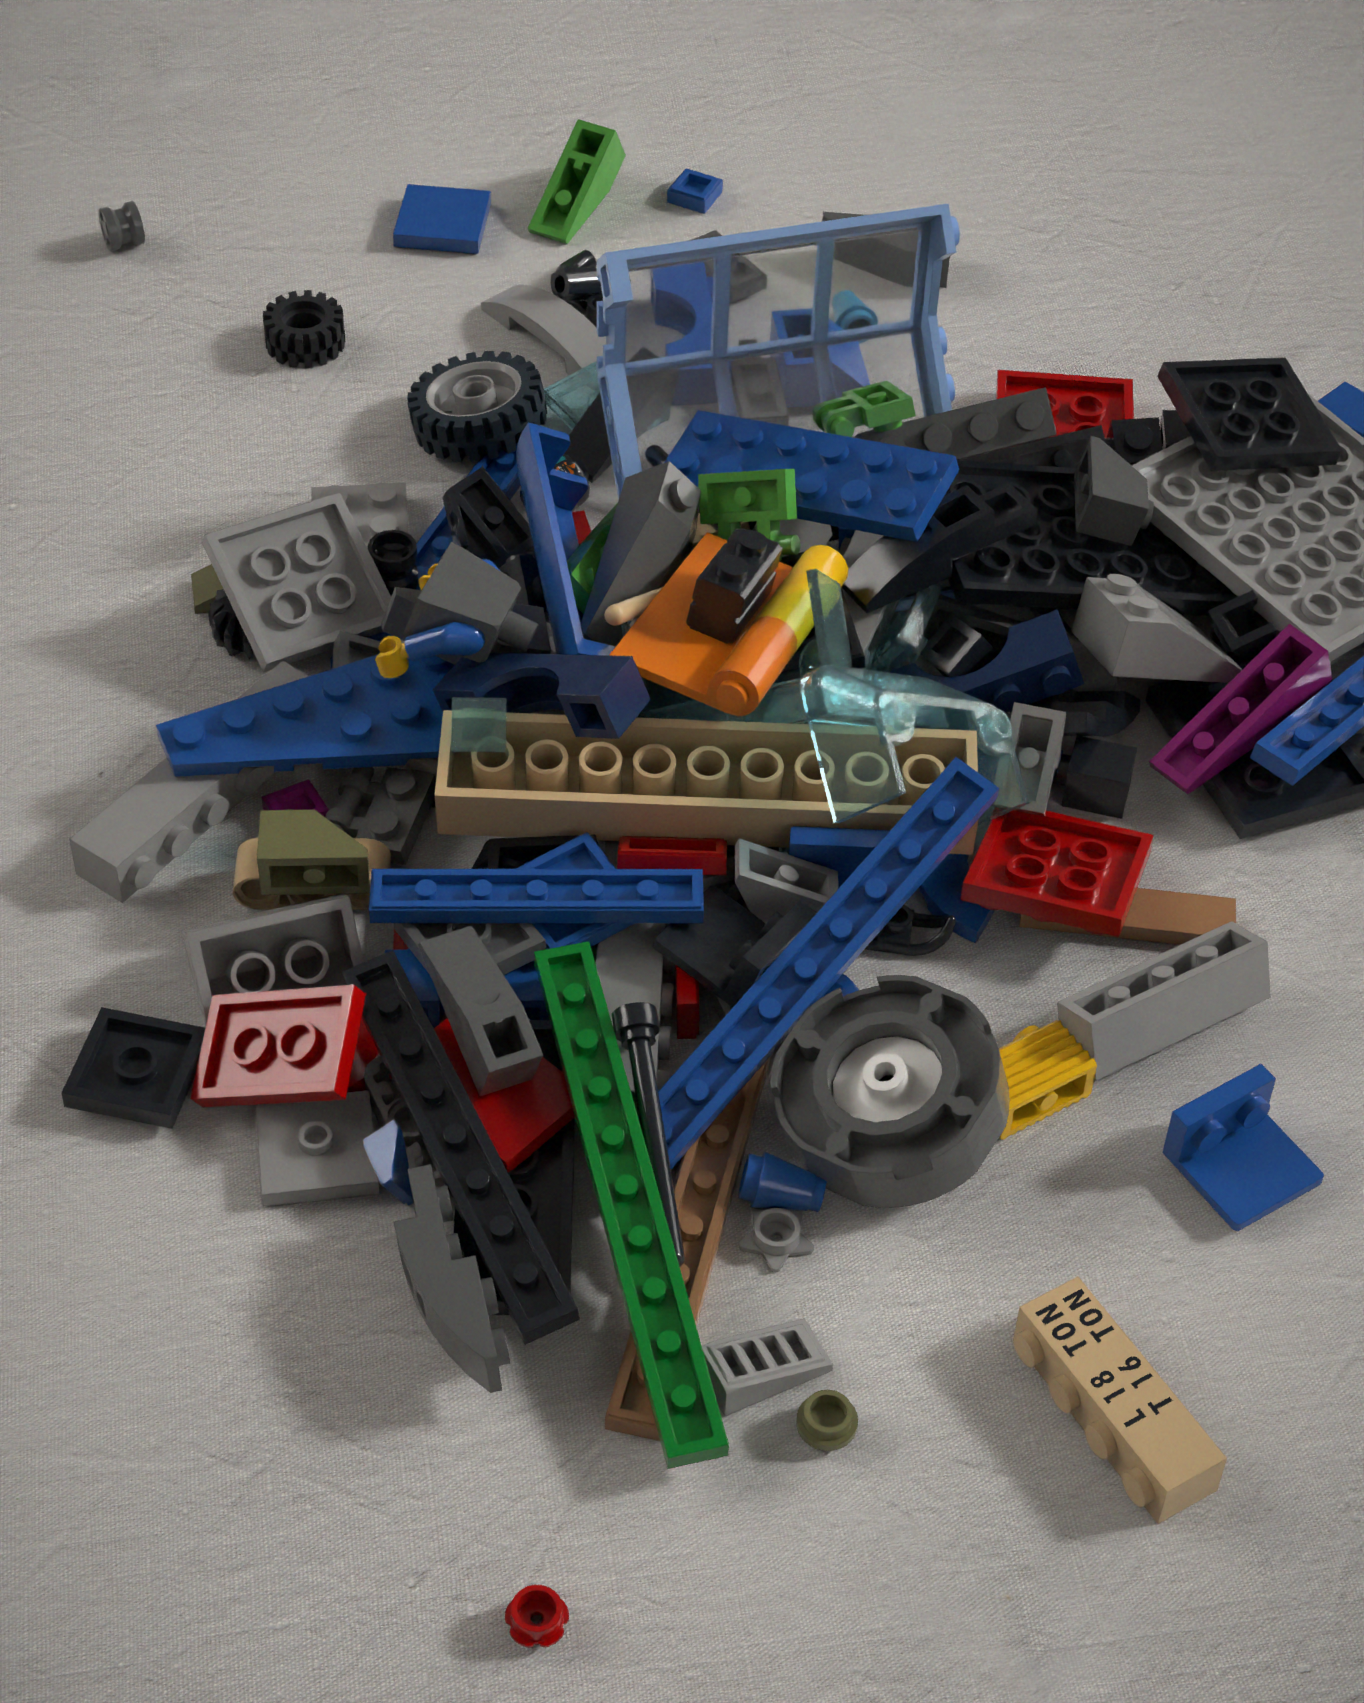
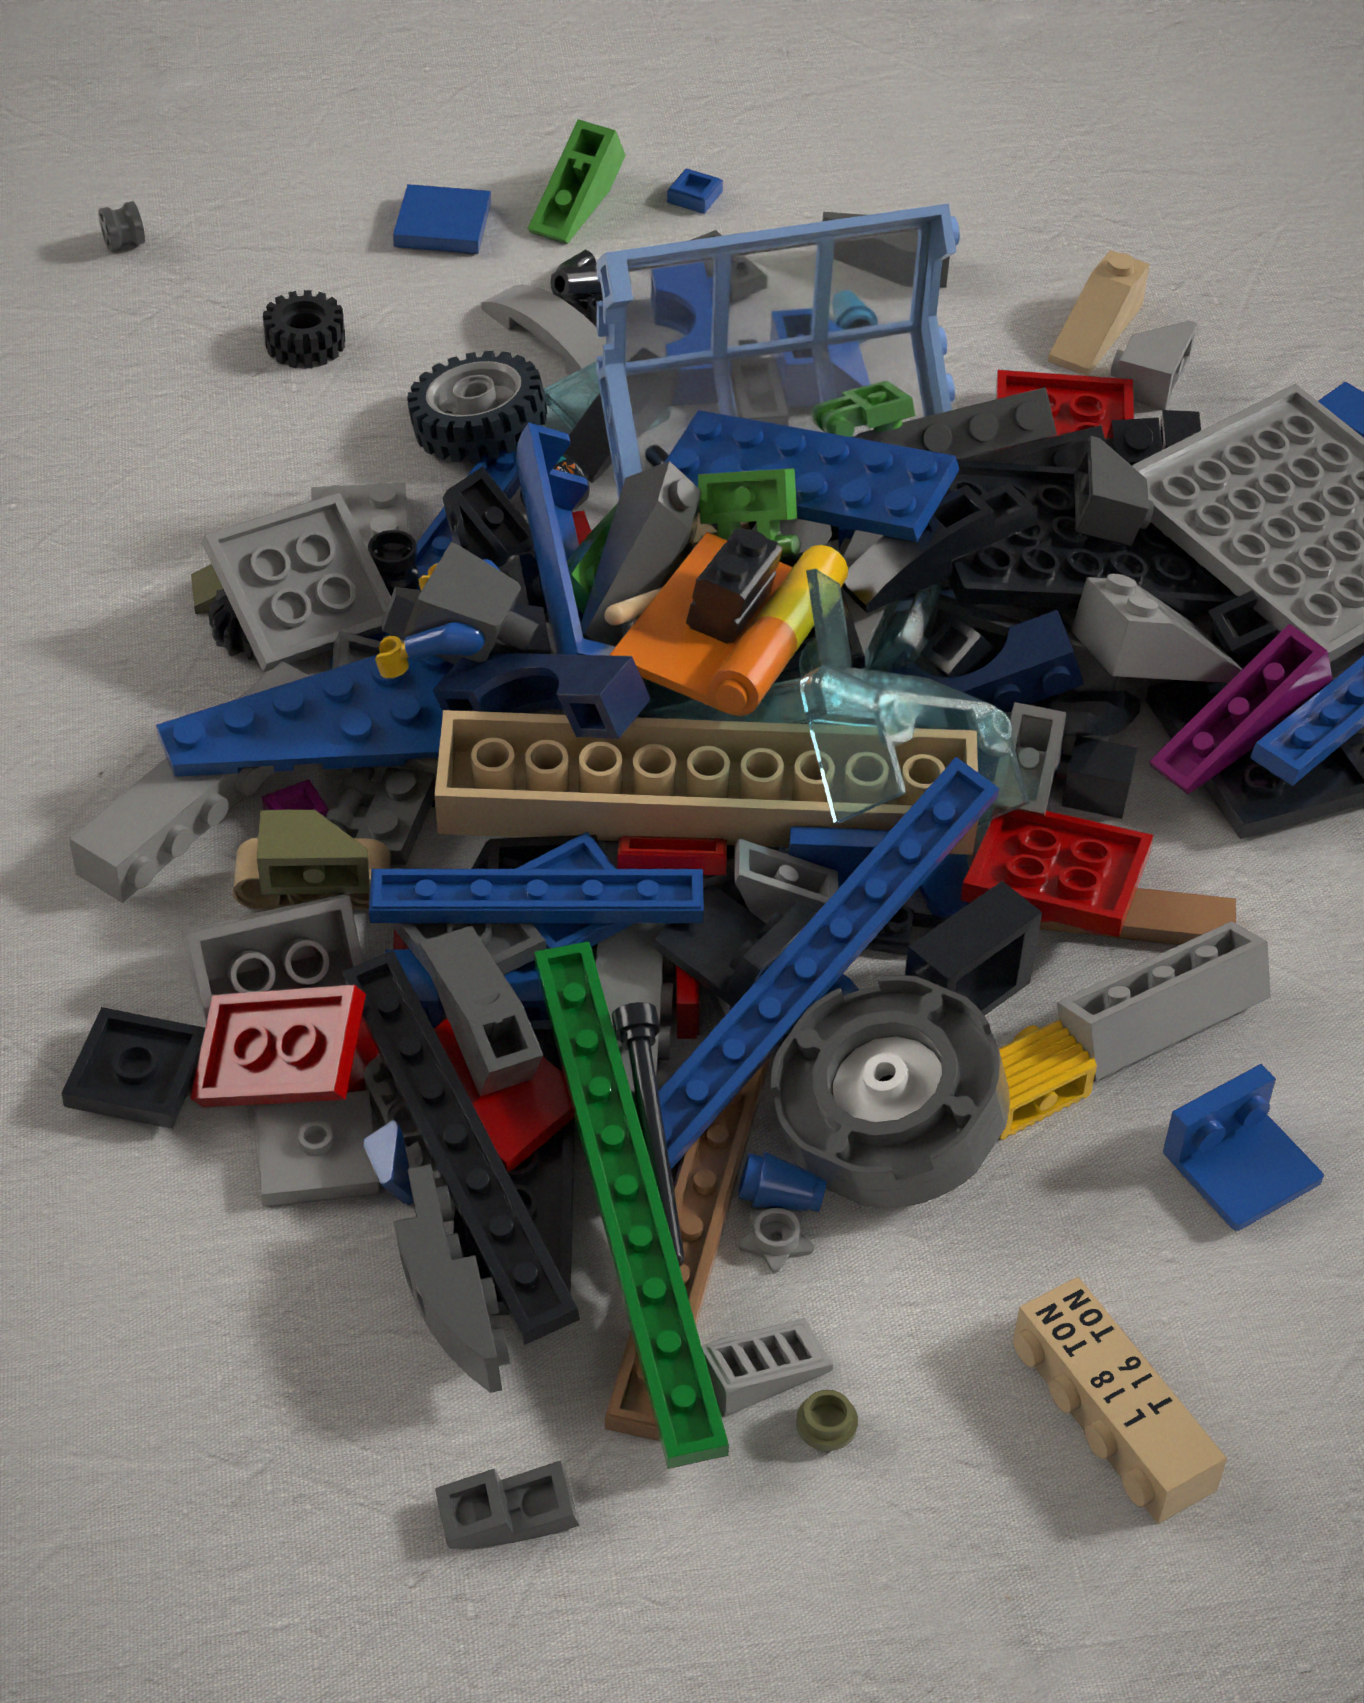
(479, 724): clear light blue slope -> none
(505, 1511): none -> dark grey slope
(536, 1601): red plate -> none
(981, 949): none -> black window
(1101, 312): none -> tan slope
(1156, 362): none -> light grey slope
(1249, 414): black plate -> none

